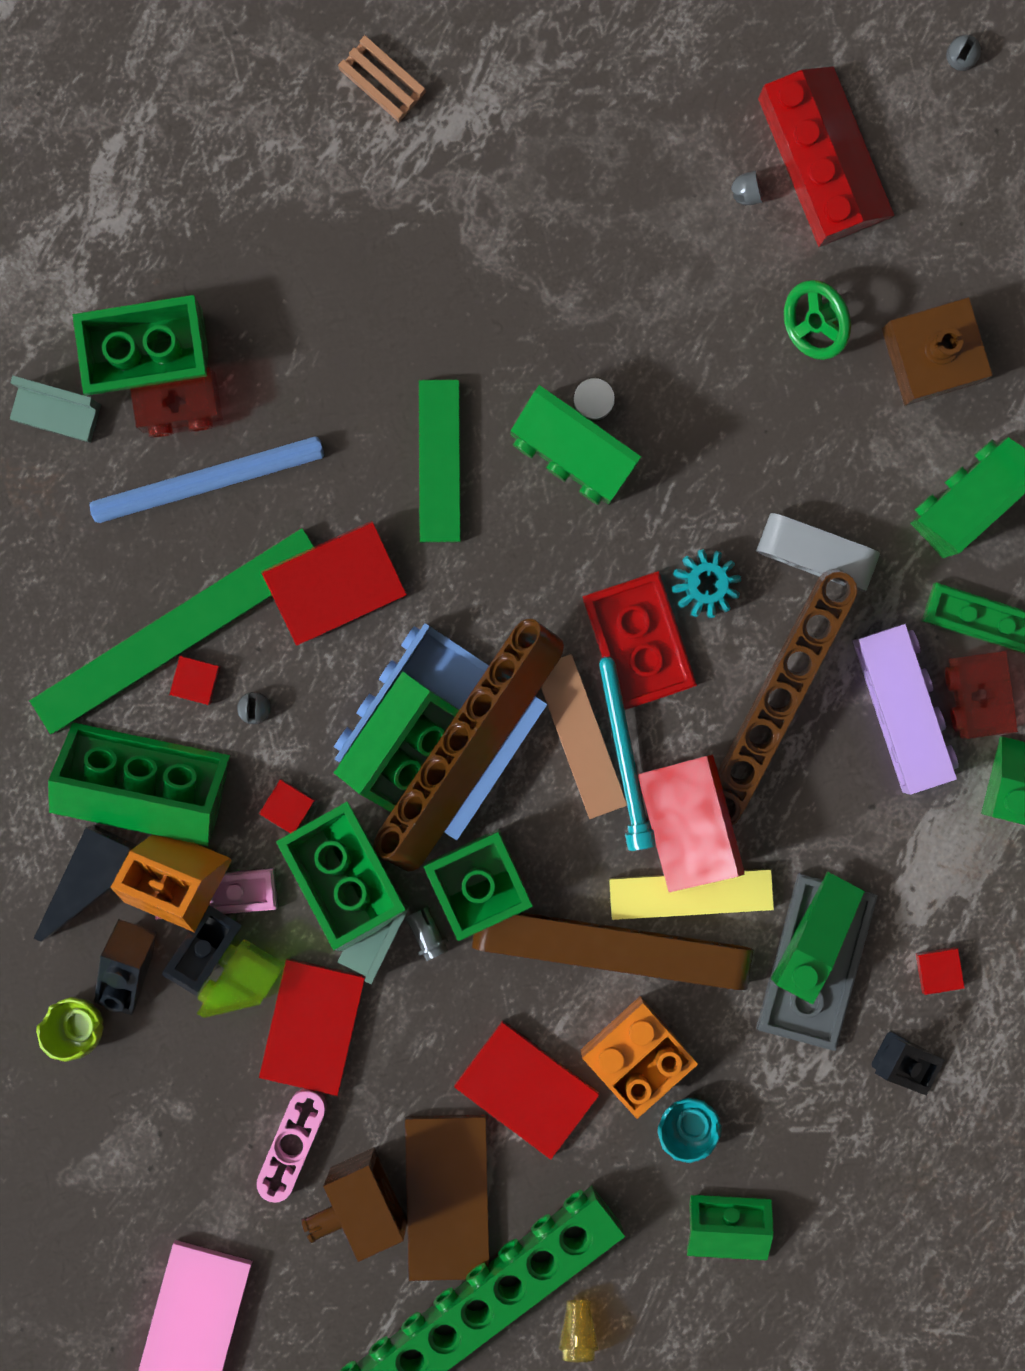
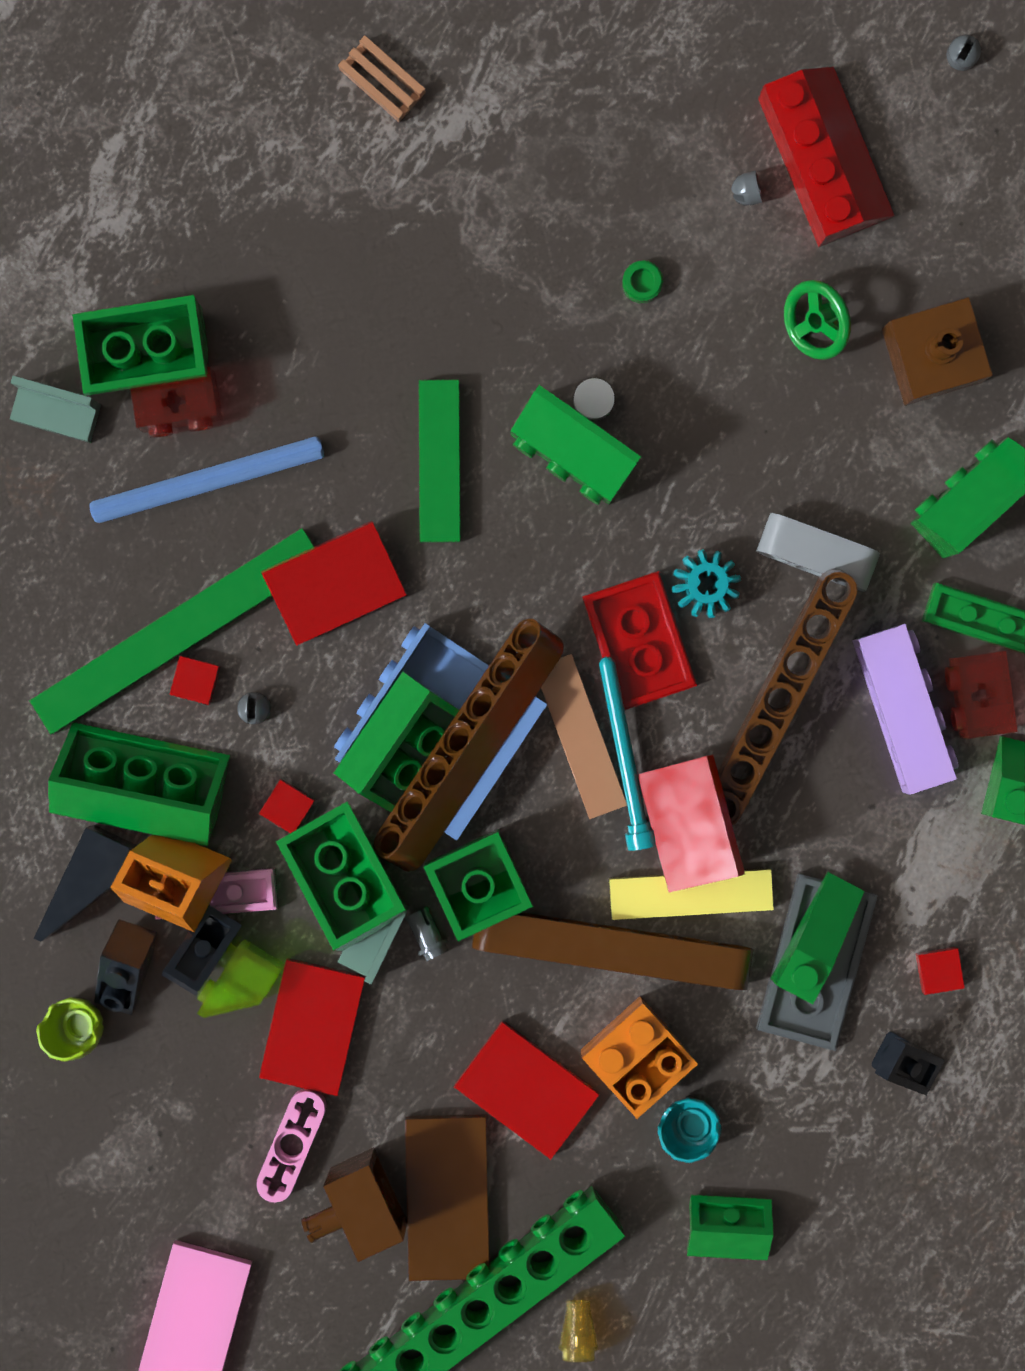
(642, 281): none -> green tile

